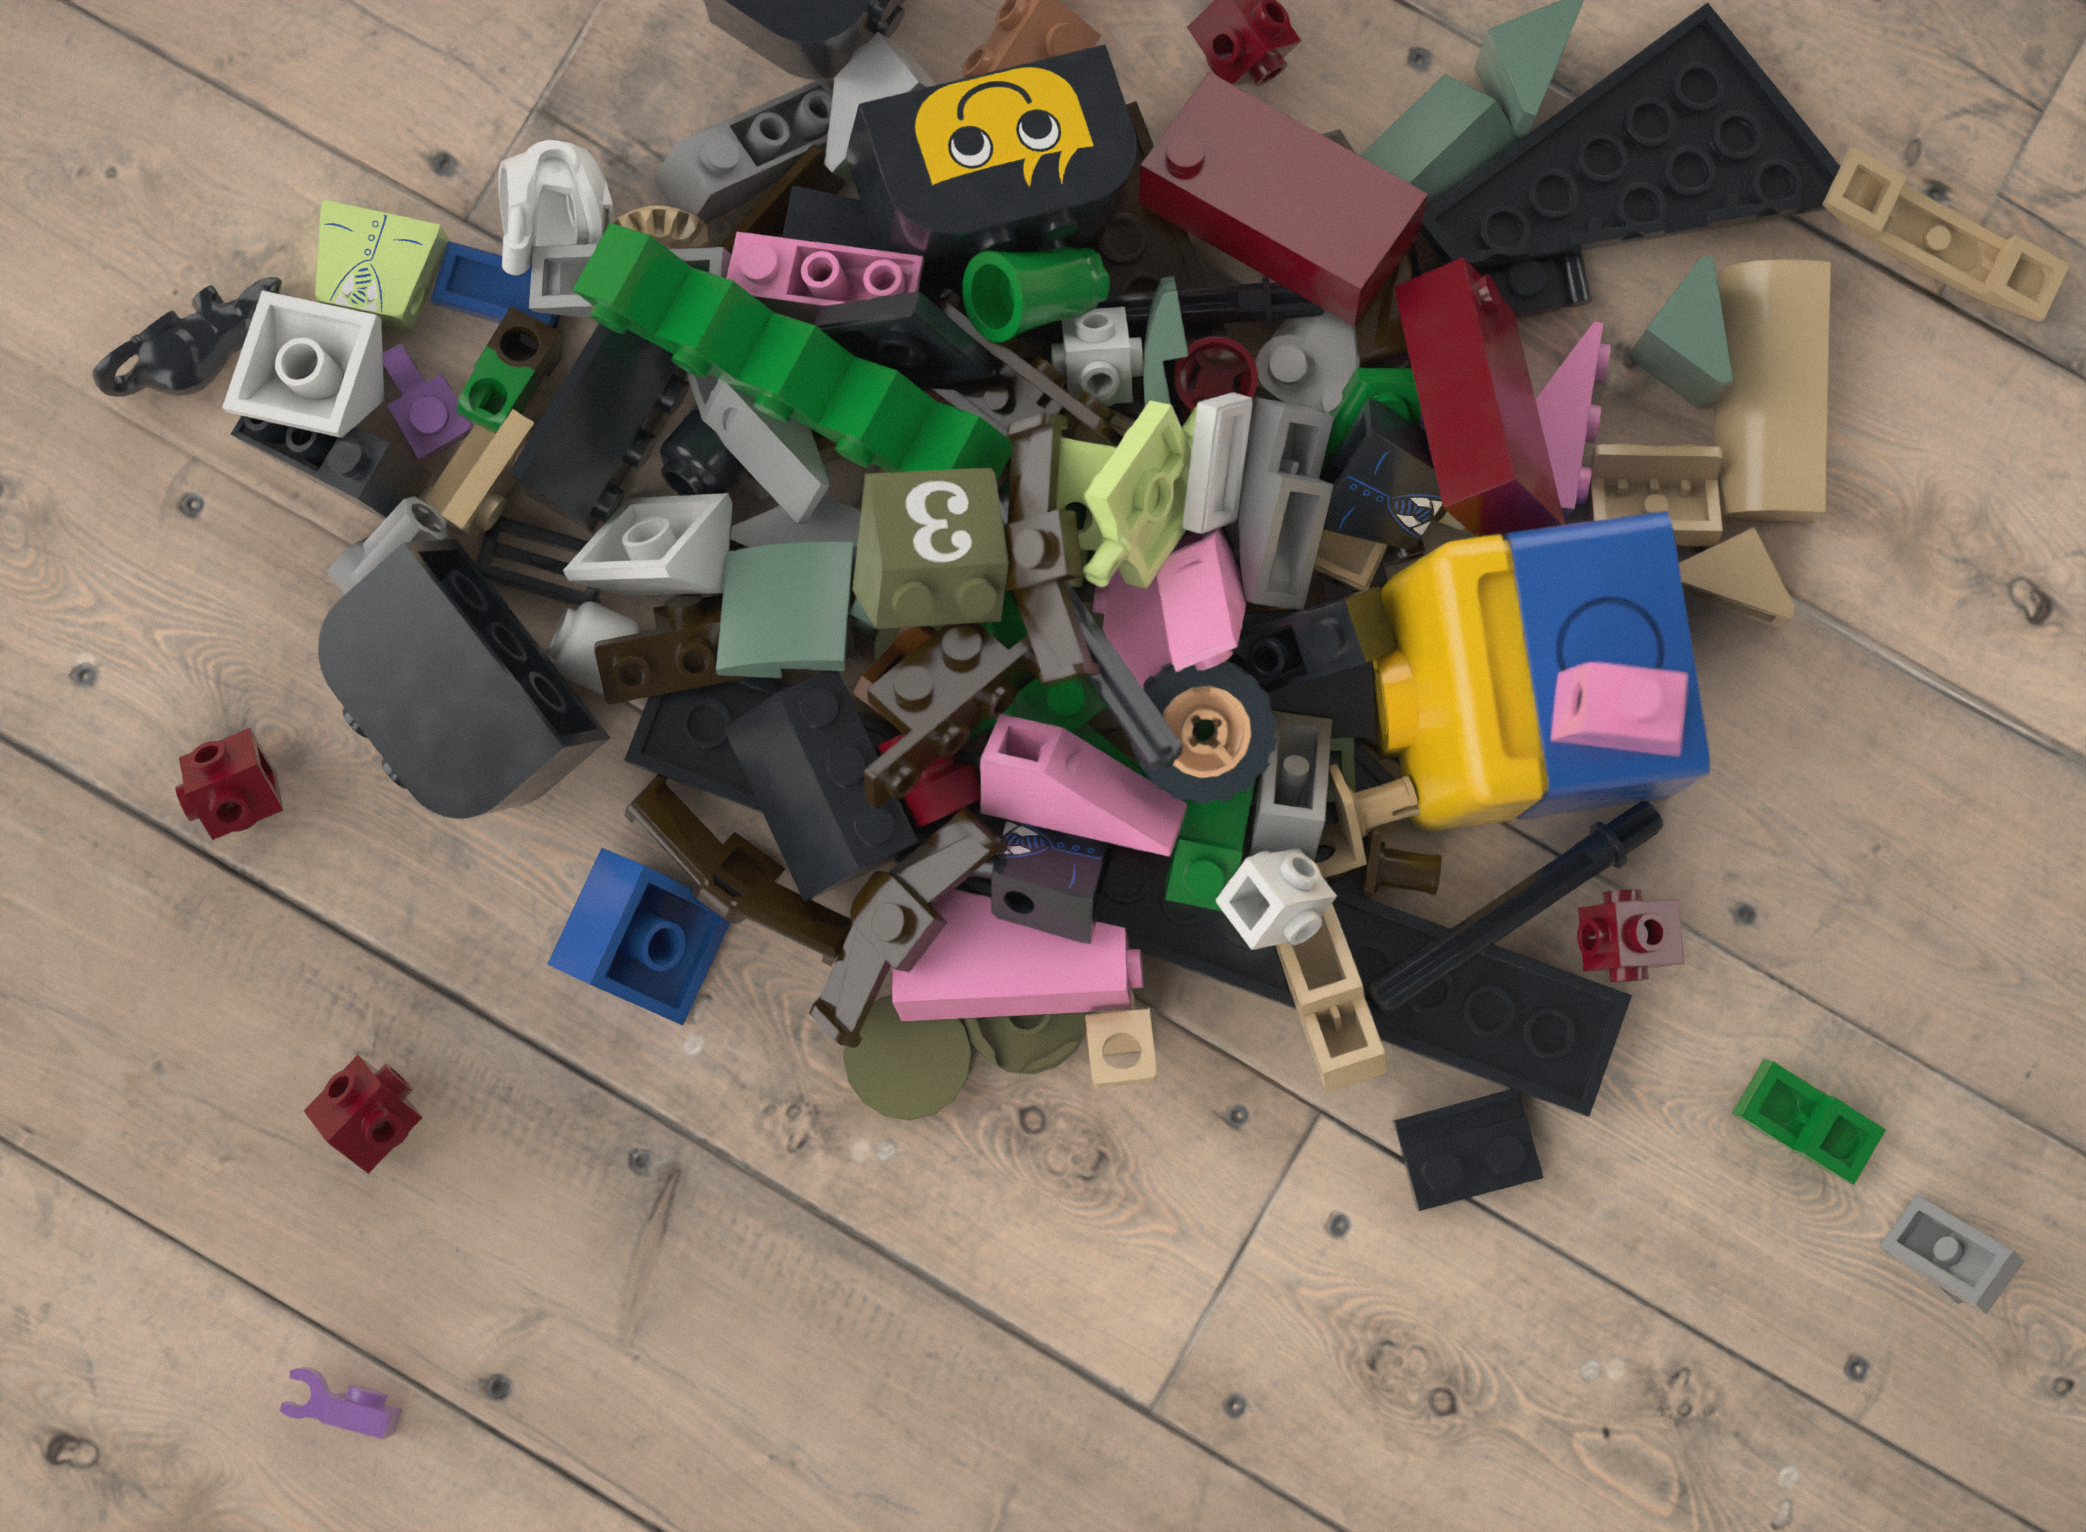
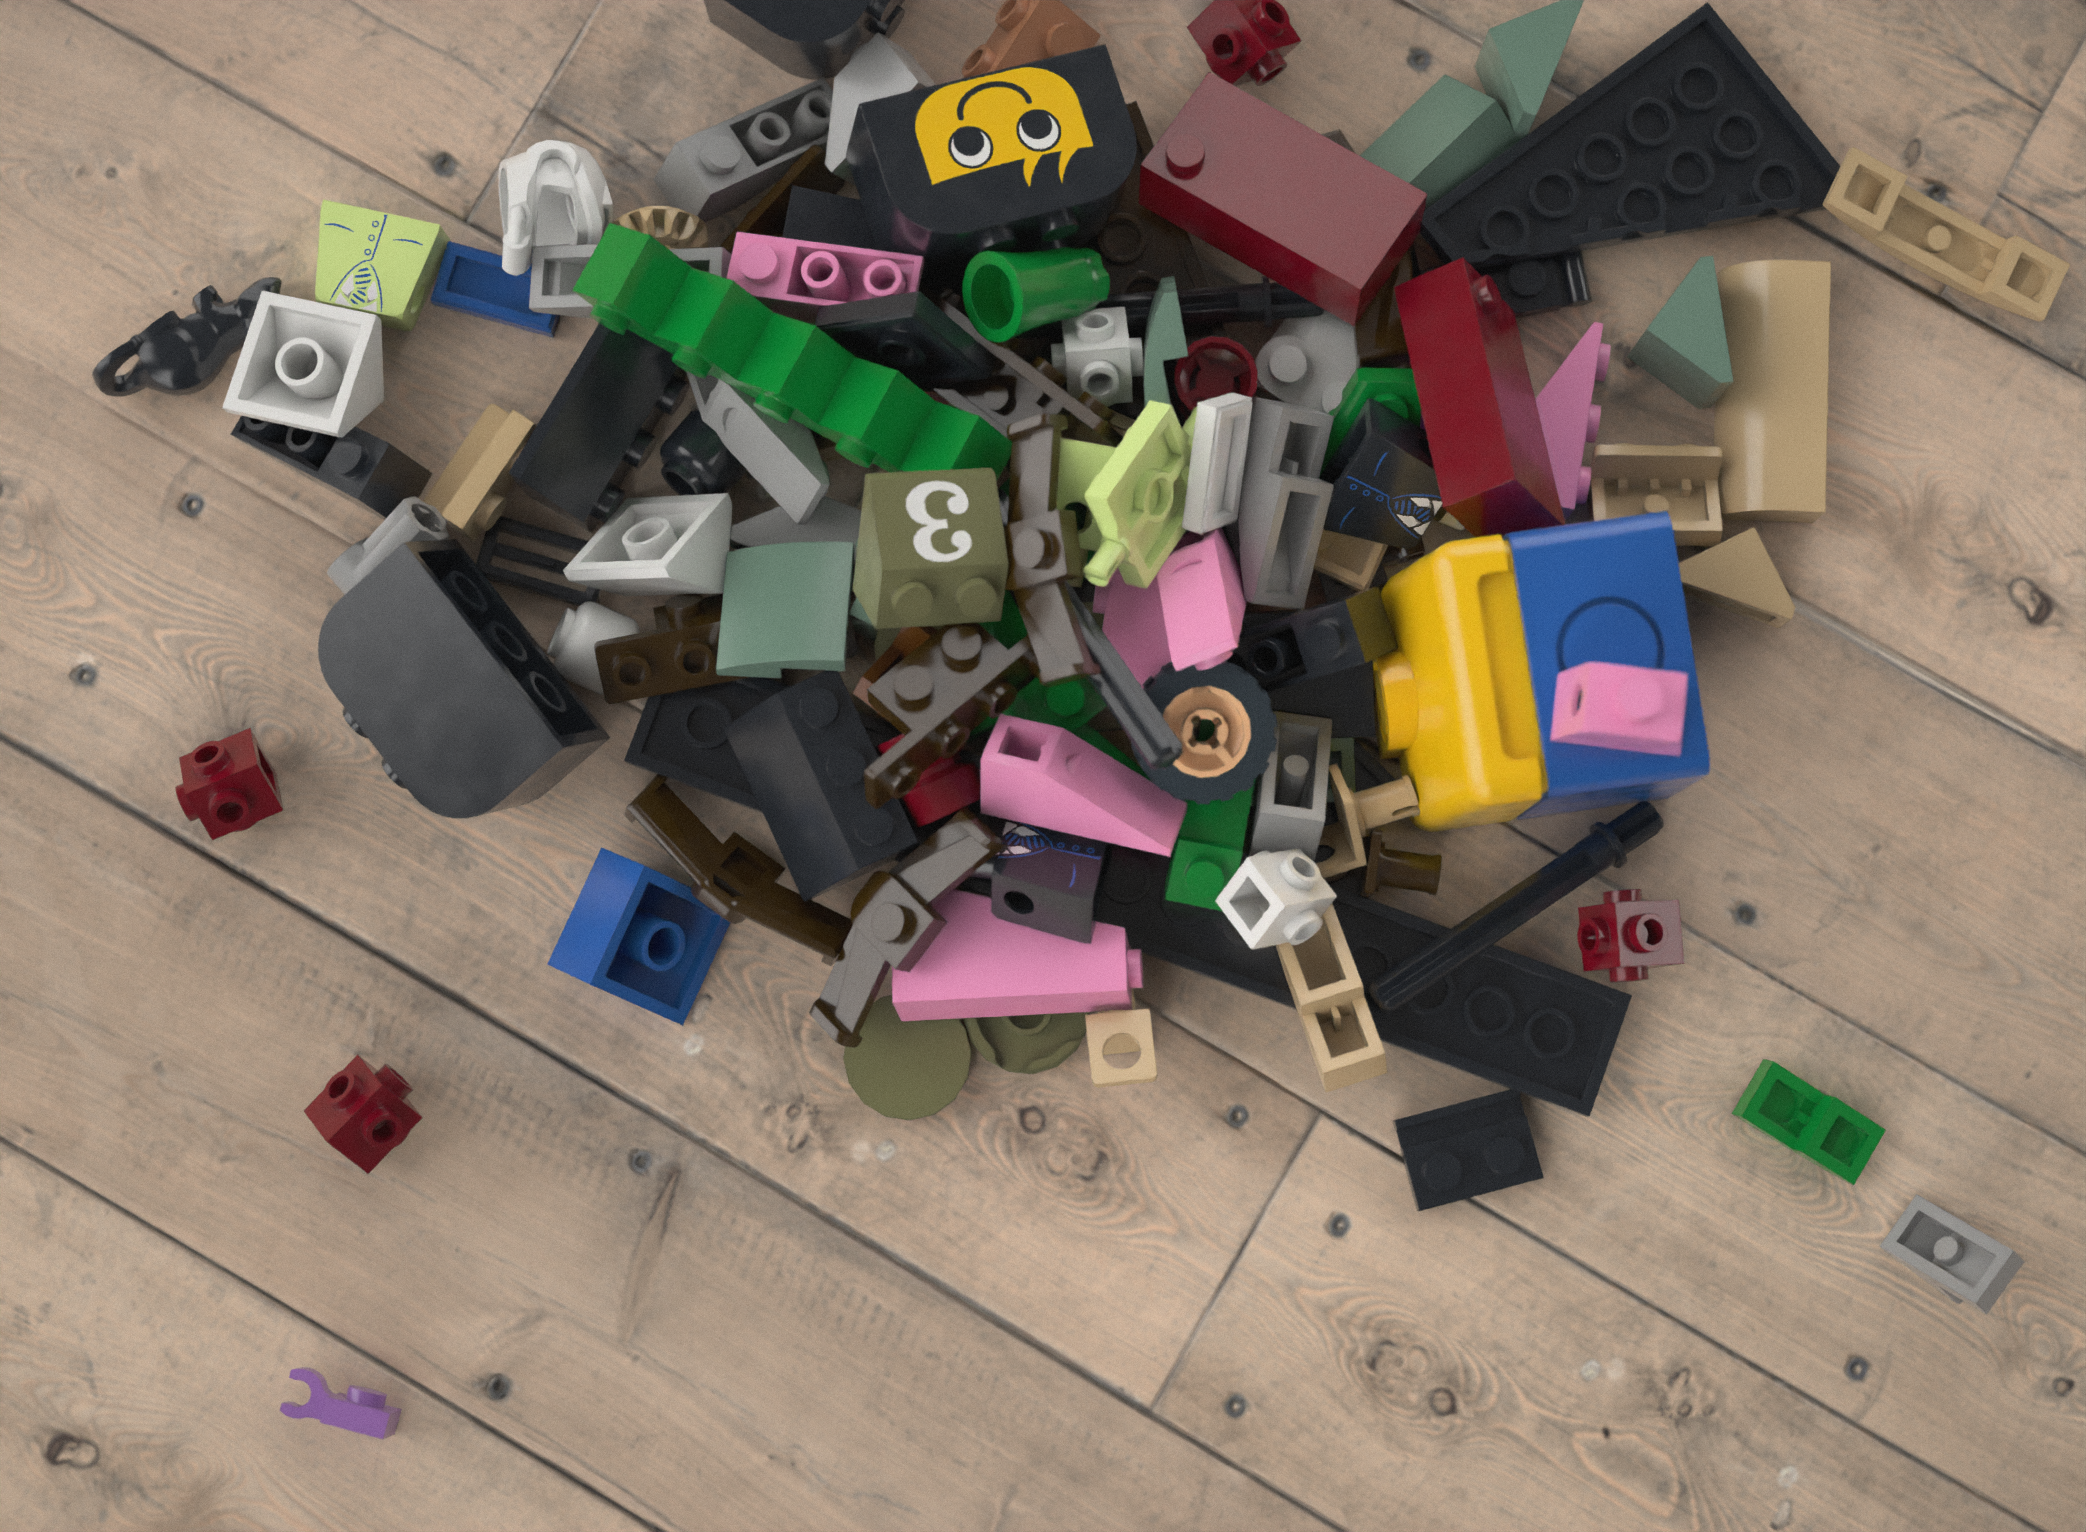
(426, 408): medium lavender plate -> none
(510, 370): leg -> none

